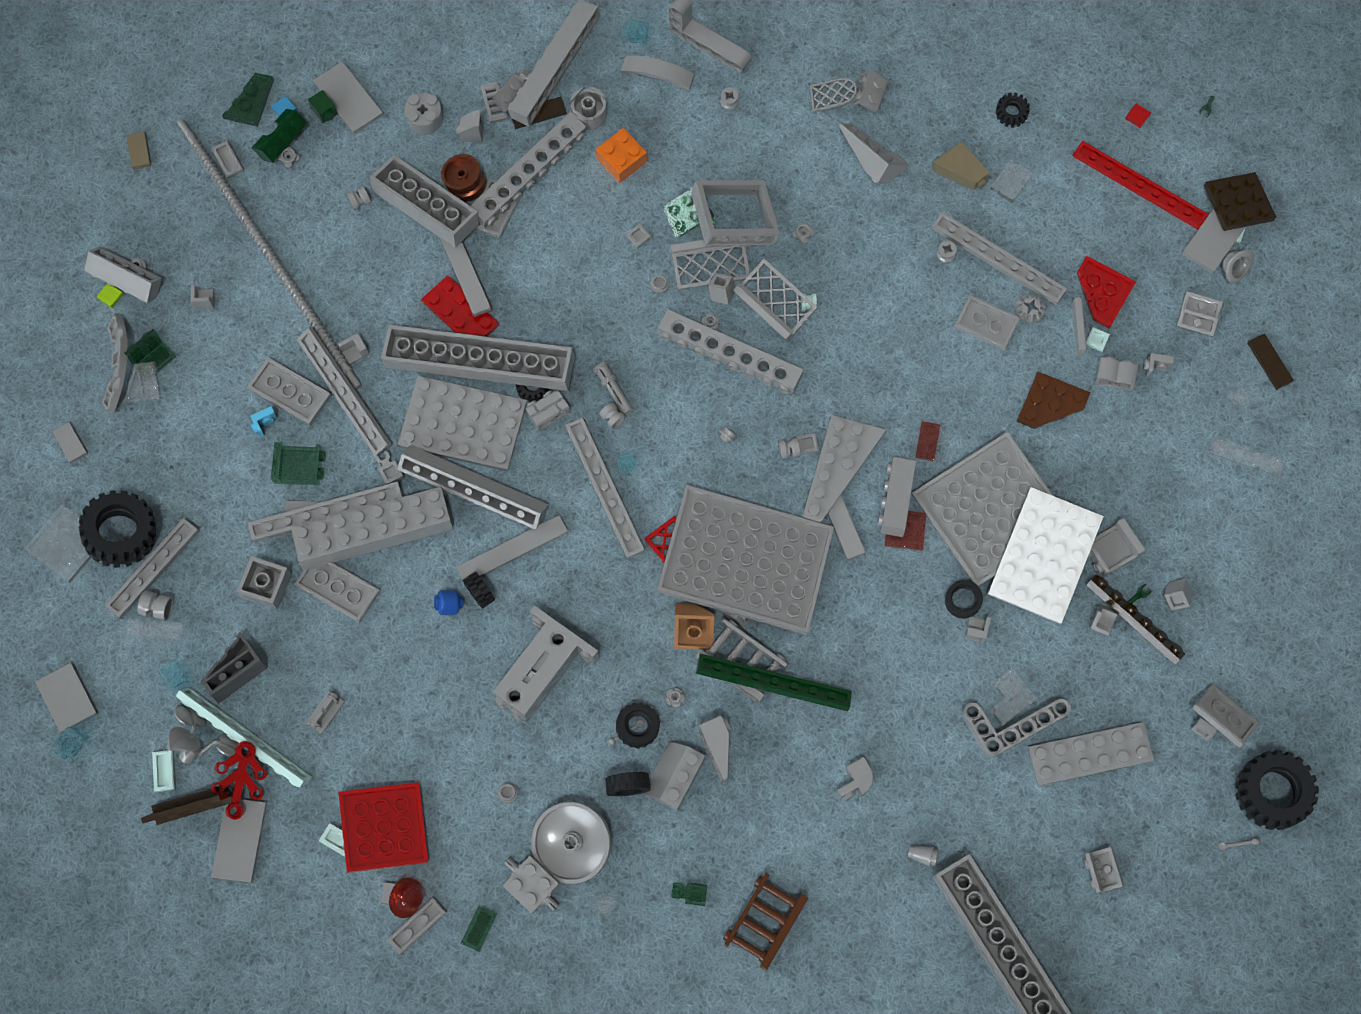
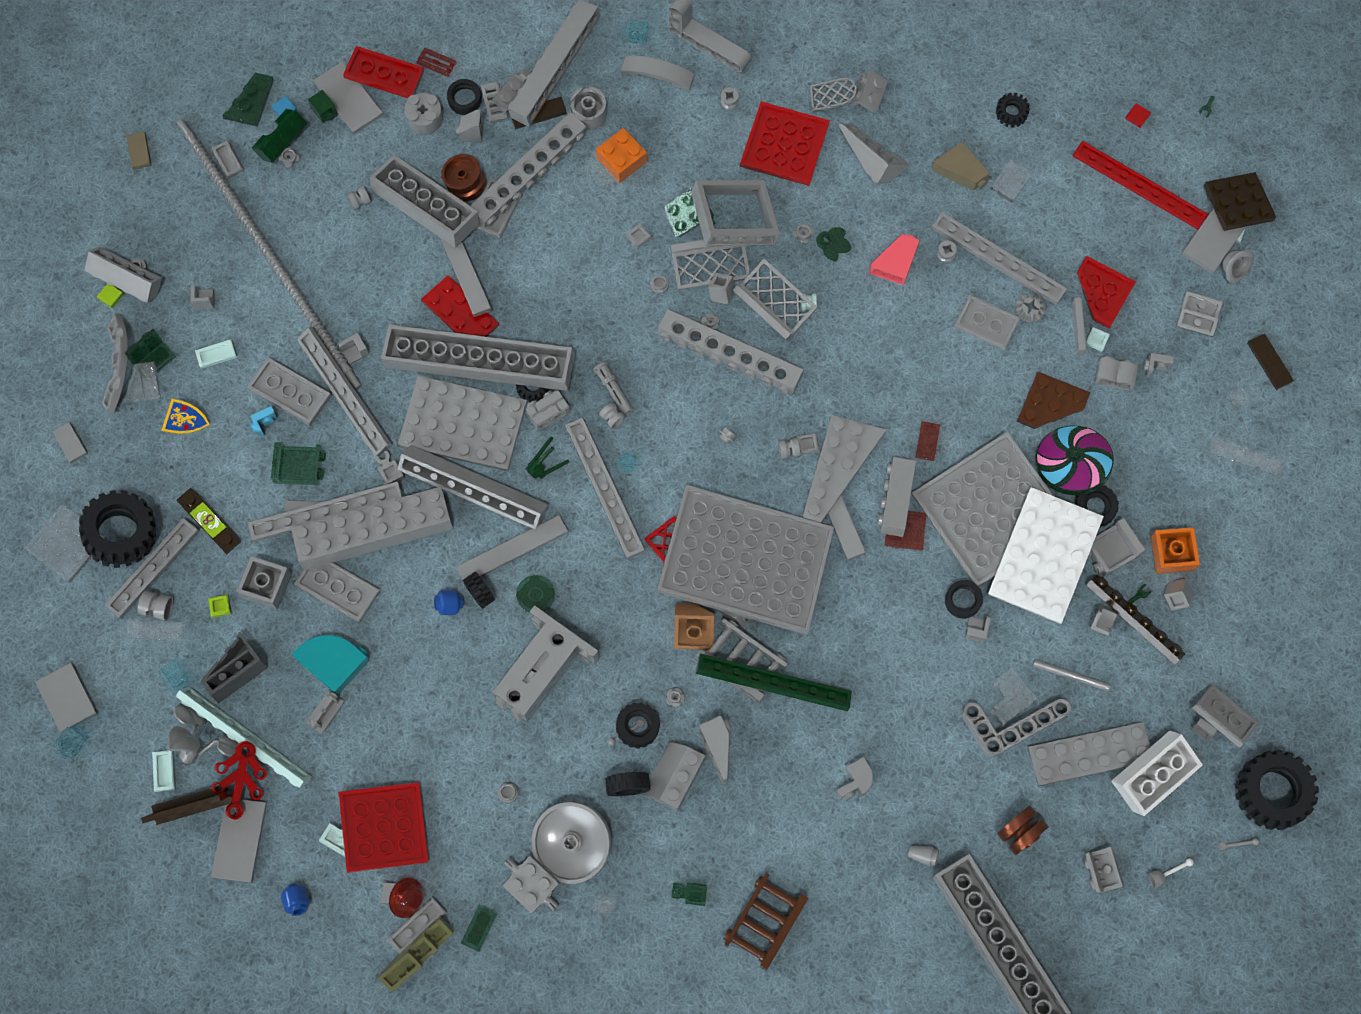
(183, 418): none -> shield
(208, 521): none -> plate
(215, 354): none -> light aqua tile
(219, 606): none -> lime tile
(295, 899): none -> blue head
(331, 660): none -> teal brick
(383, 72): none -> red plate
(415, 954): none -> olive slope
(449, 69): none -> clear red tile
(464, 84): none -> black tyre
(535, 467): none -> dark green plant
(535, 591): none -> clear green tile
(784, 143): none -> red plate
(835, 244): none -> clear green plate
(896, 259): none -> coral slope
(1023, 831): none -> copper wheel
(1071, 675): none -> light grey bar
(1074, 460): none -> dish
(1109, 499): none -> black tyre
(1157, 773): none -> white brick
(1157, 878): none -> light grey hinge
(1175, 550): none -> orange brick

